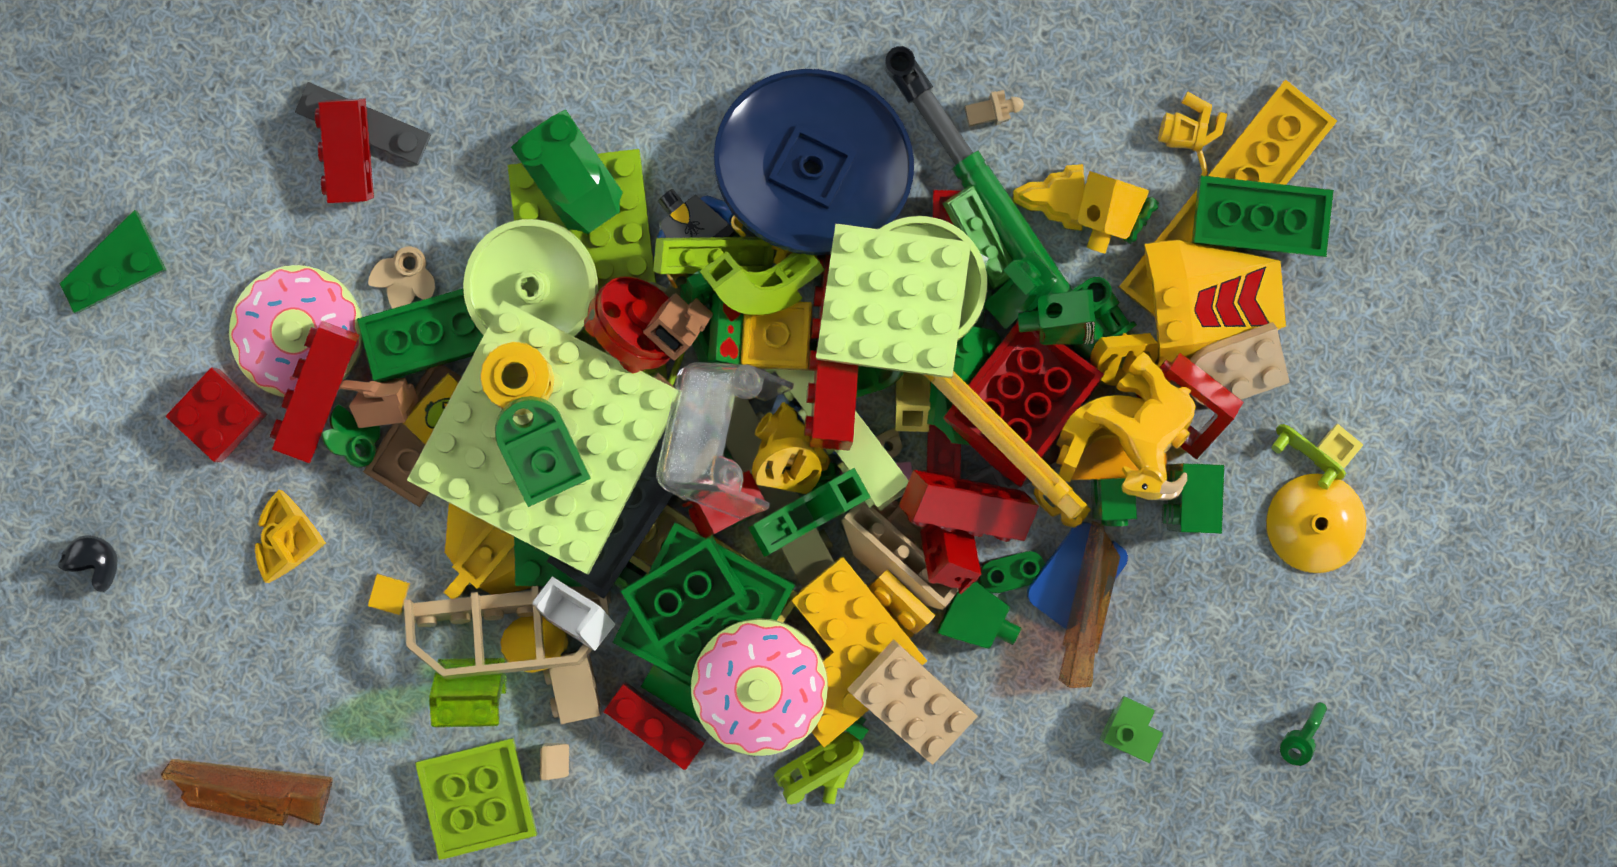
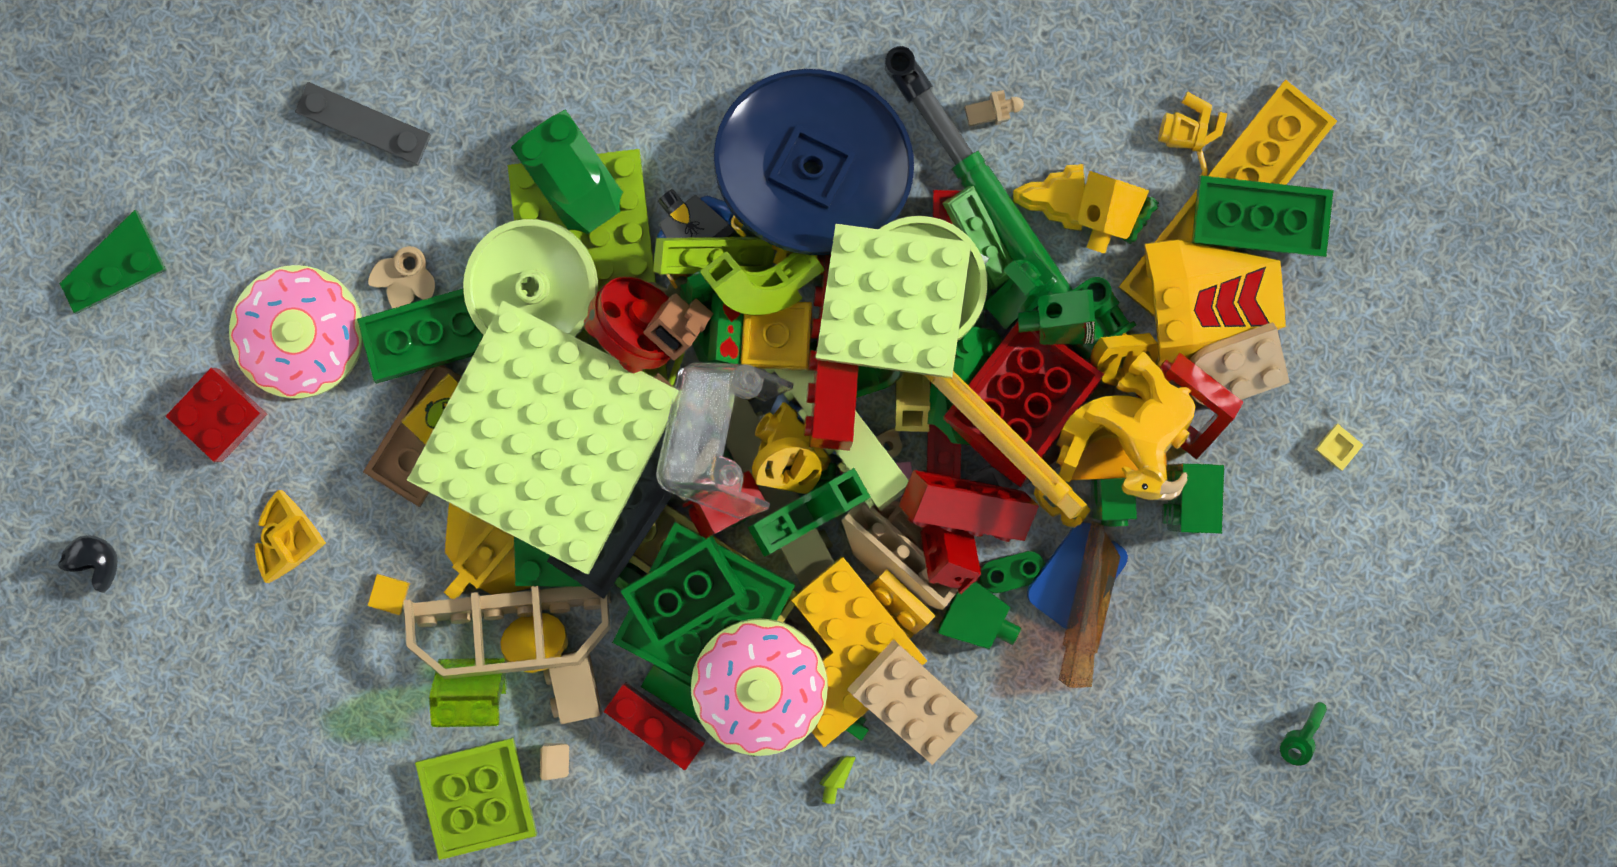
(251, 792): clear orange wedge -> none
(315, 391): red brick -> none
(345, 150): red brick -> none
(346, 436): green plate -> none
(381, 402): nougat piece -> none
(539, 380): yellow piece -> none
(539, 452): green plate -> none
(573, 613): white panel -> none
(818, 766): lime plate -> none
(1130, 730): bright green brick -> none
(1293, 528): yellow dish -> none
(1331, 468): lime piece -> none

